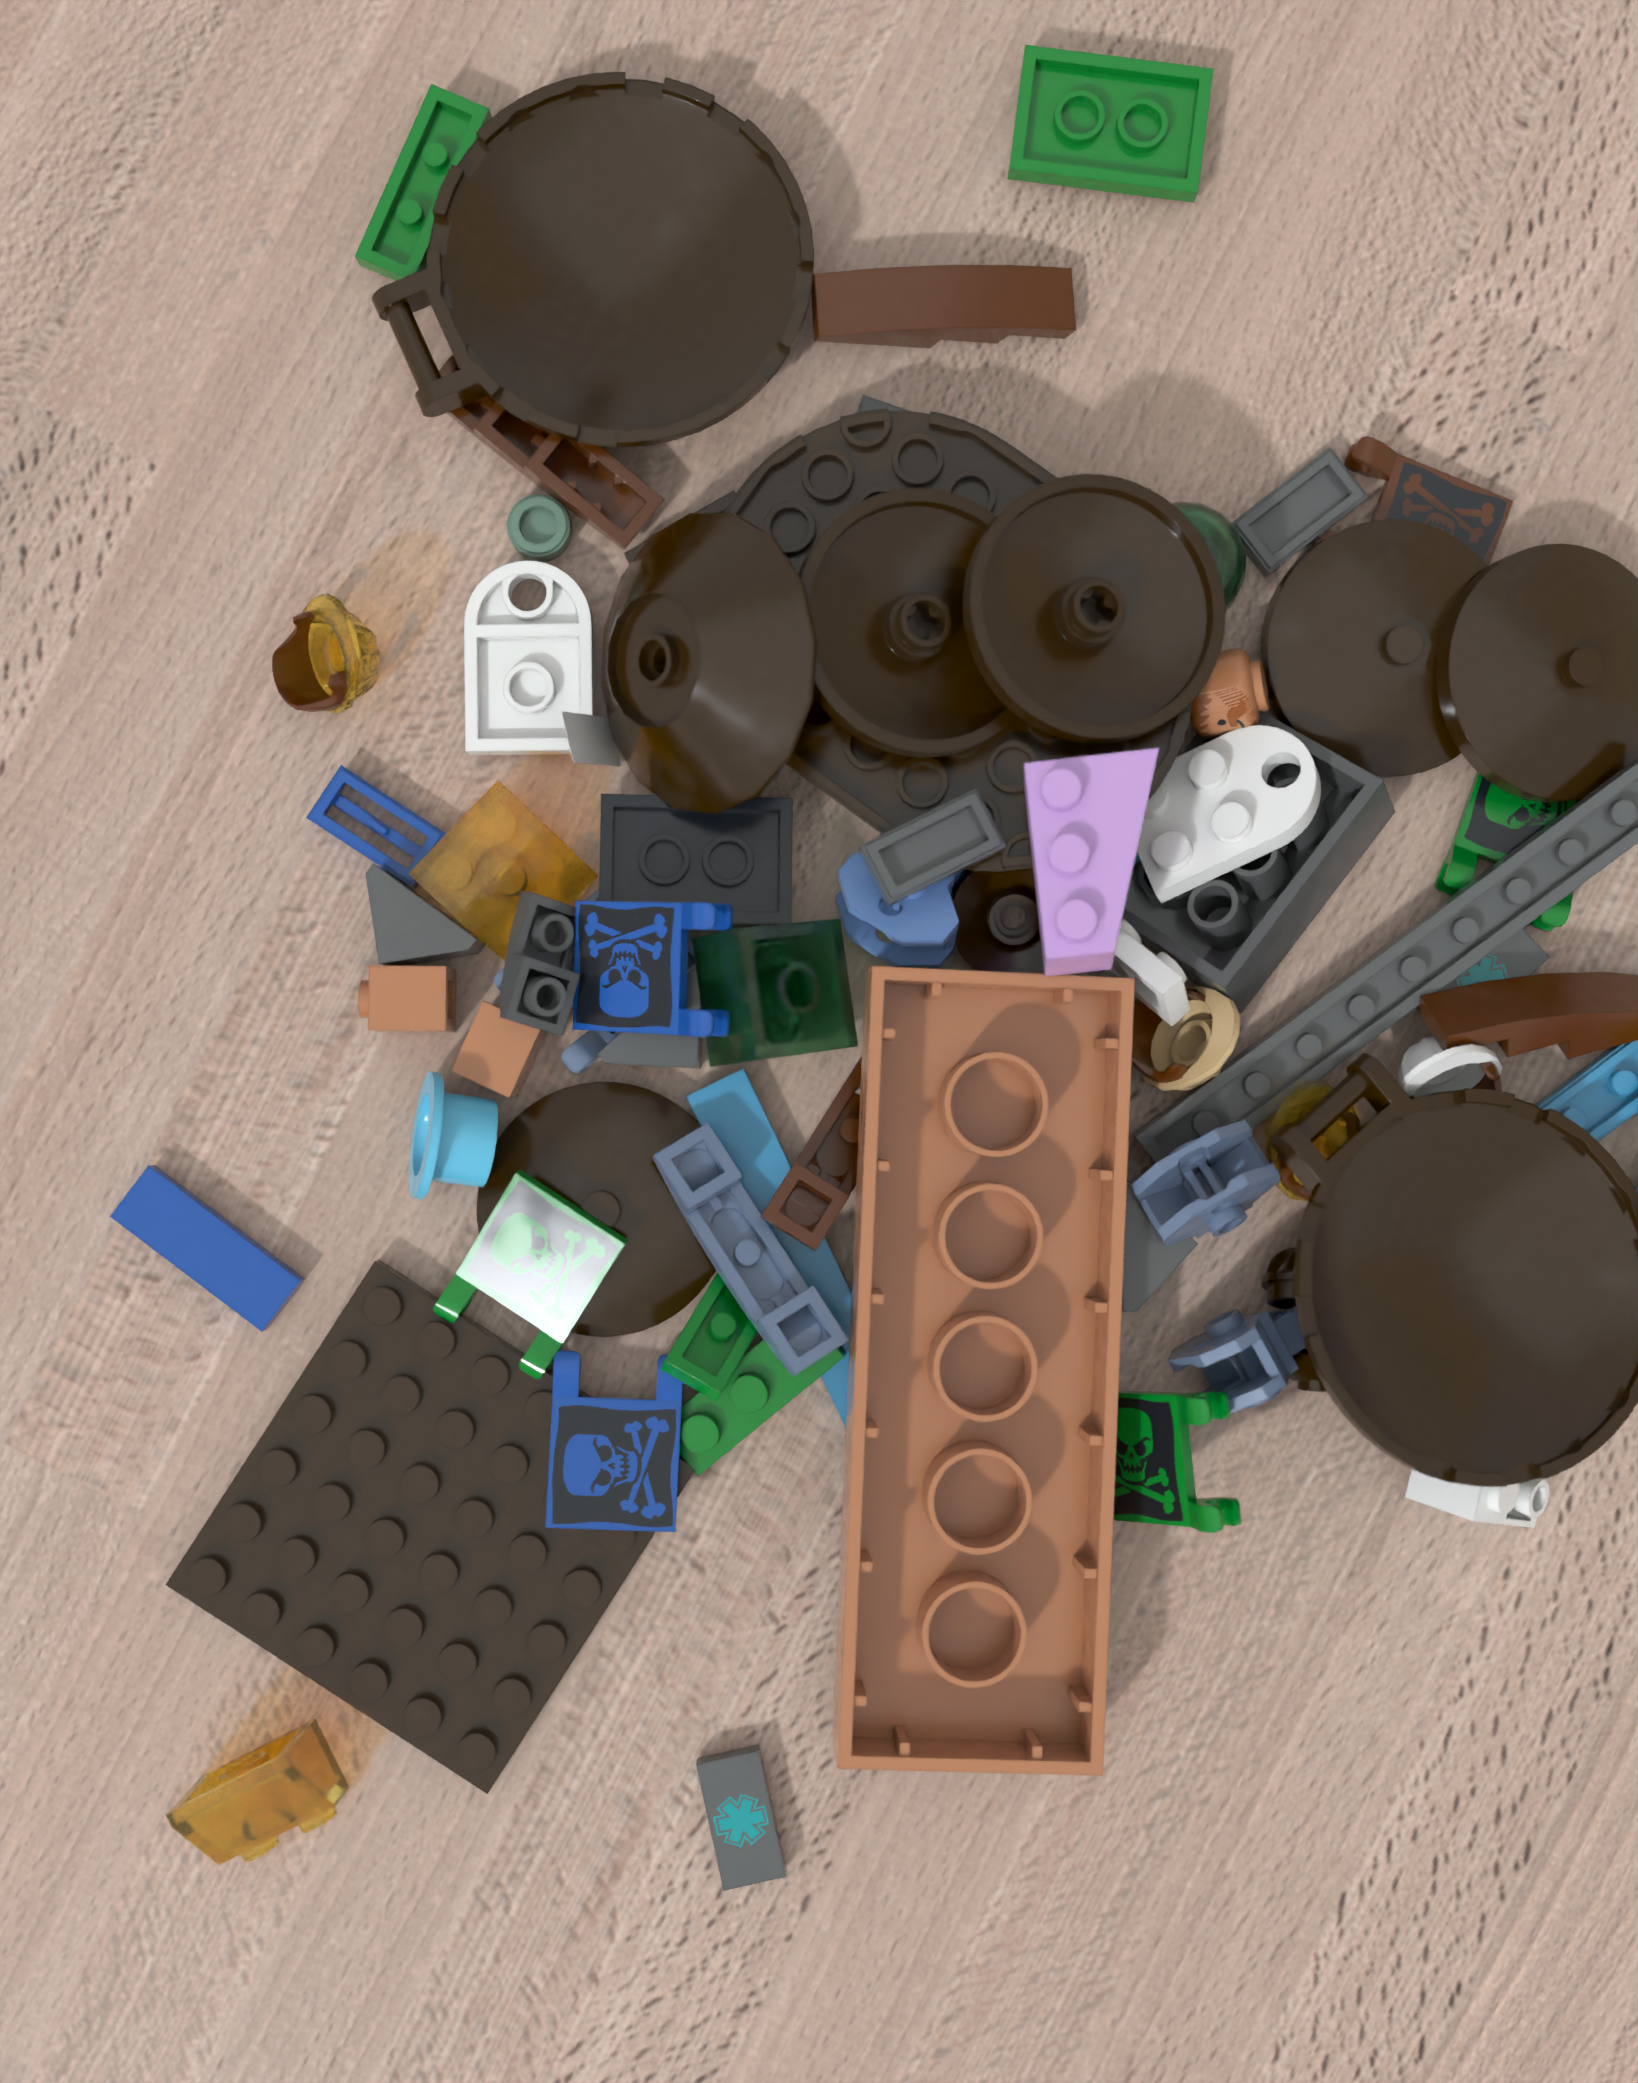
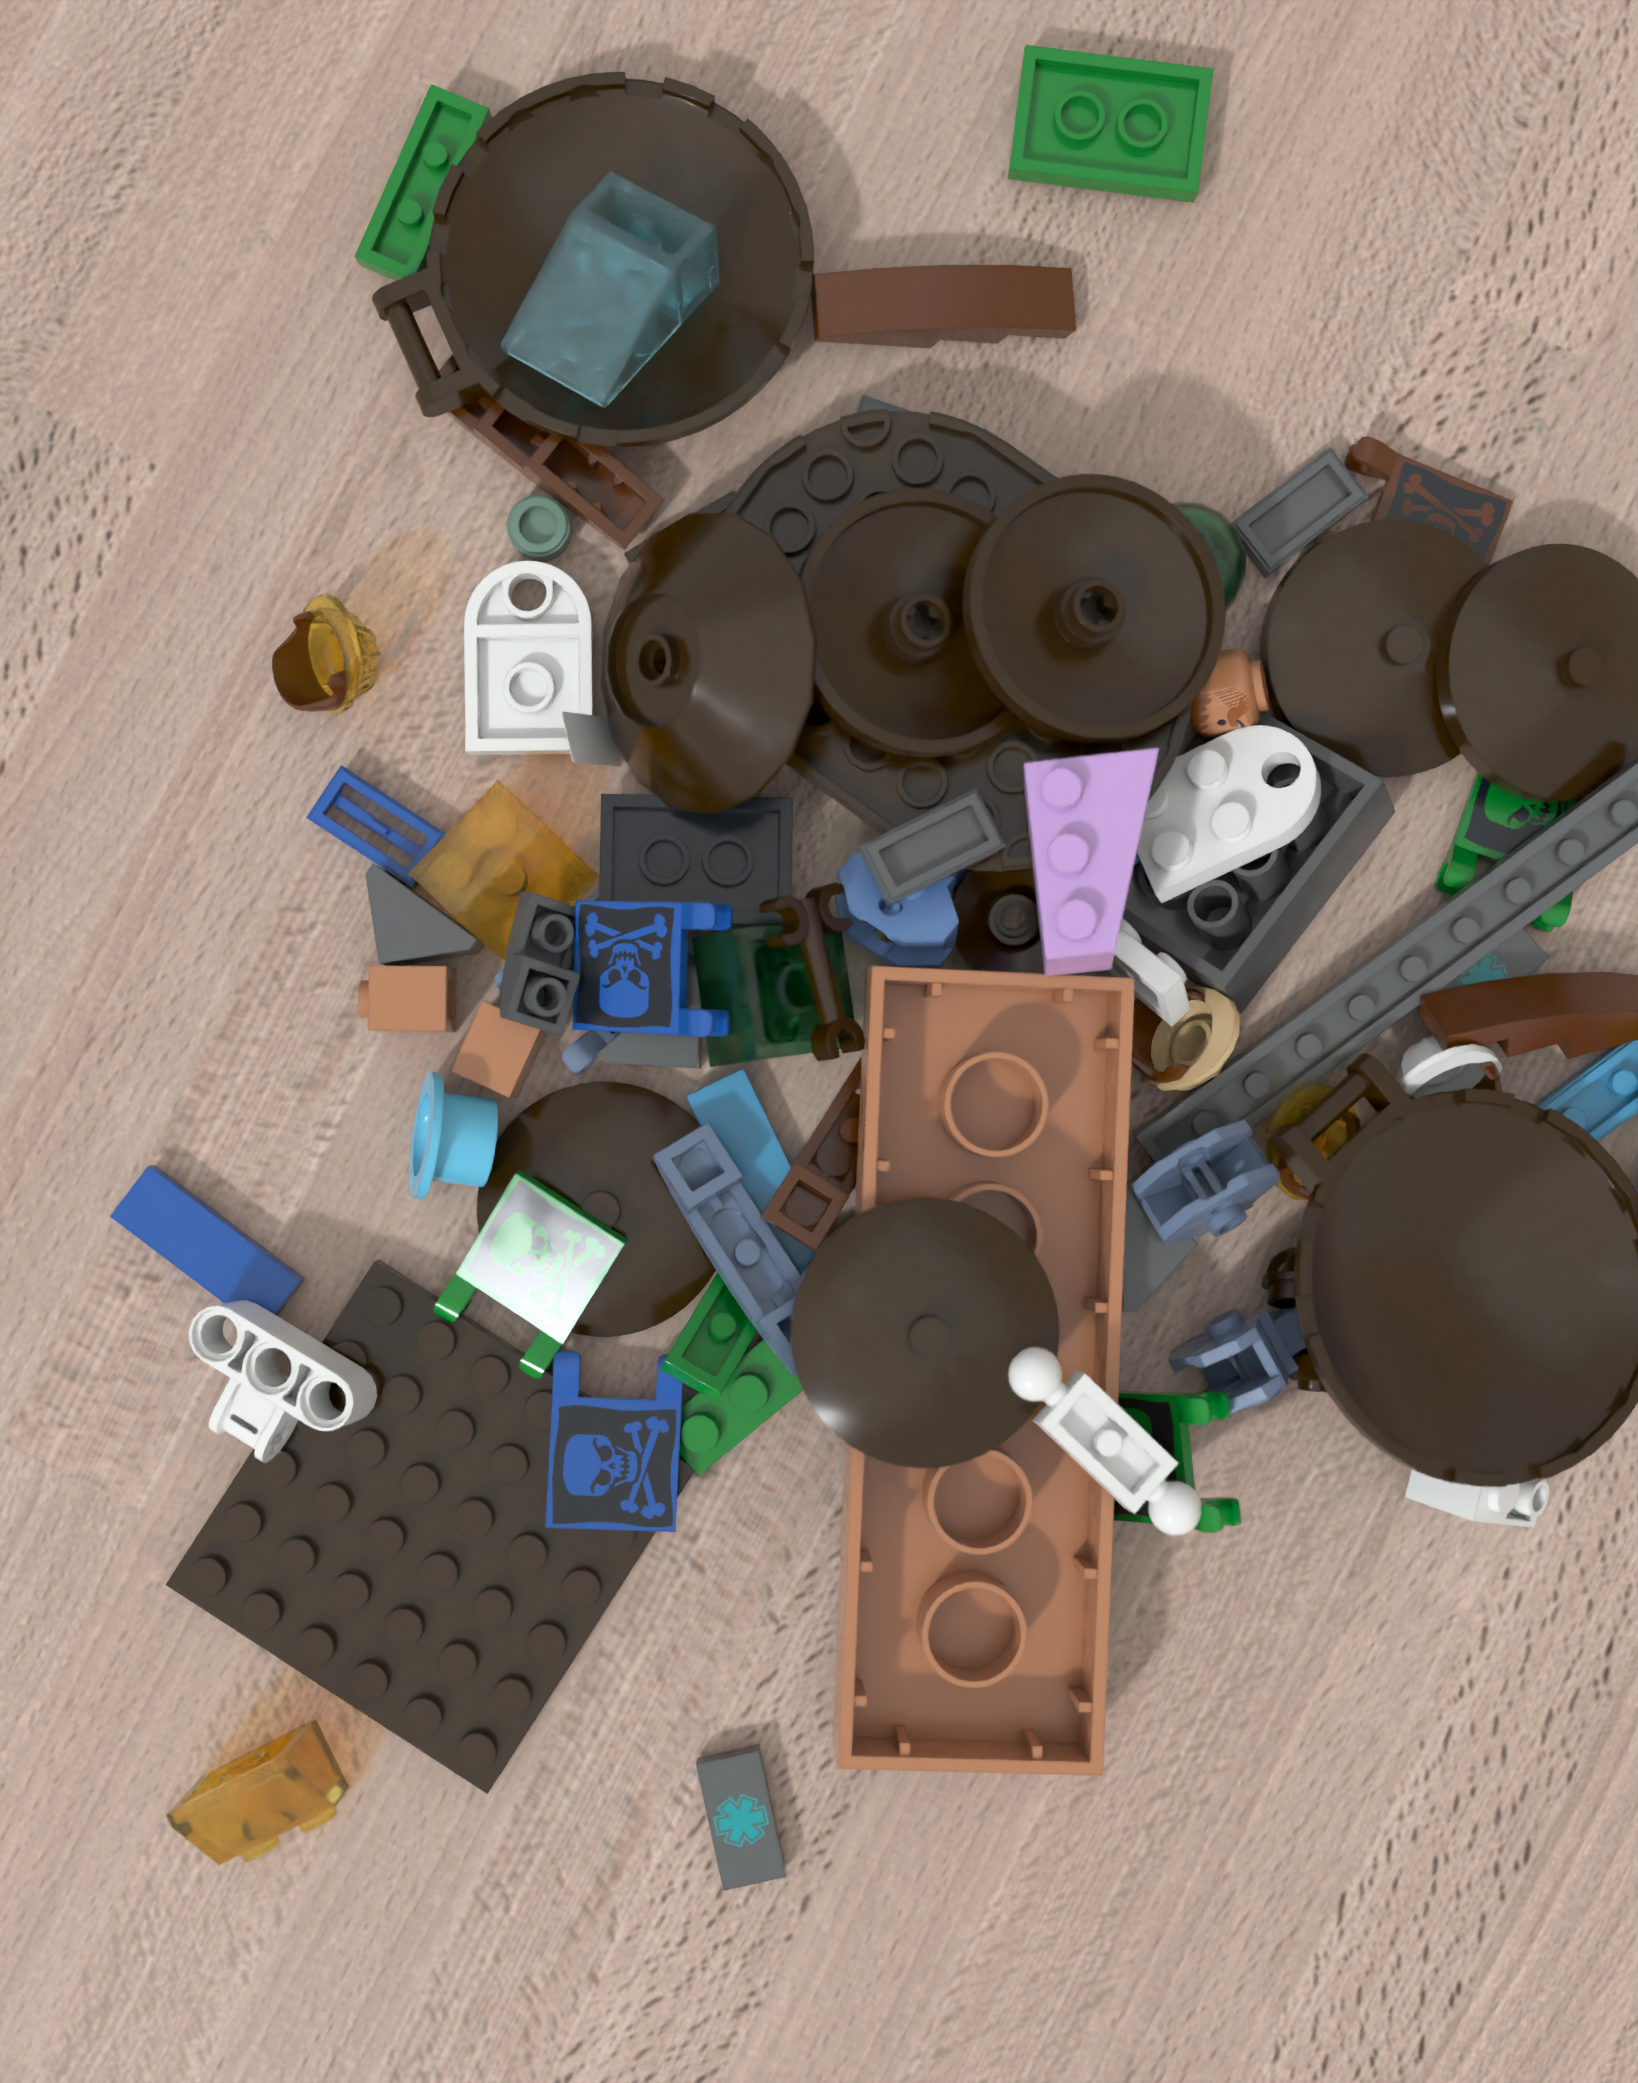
(258, 1400): none -> white piece
(613, 289): none -> clear light blue slope
(807, 923): none -> dark brown bar
(914, 1331): none -> dark brown dish
(1105, 1441): none -> white plate

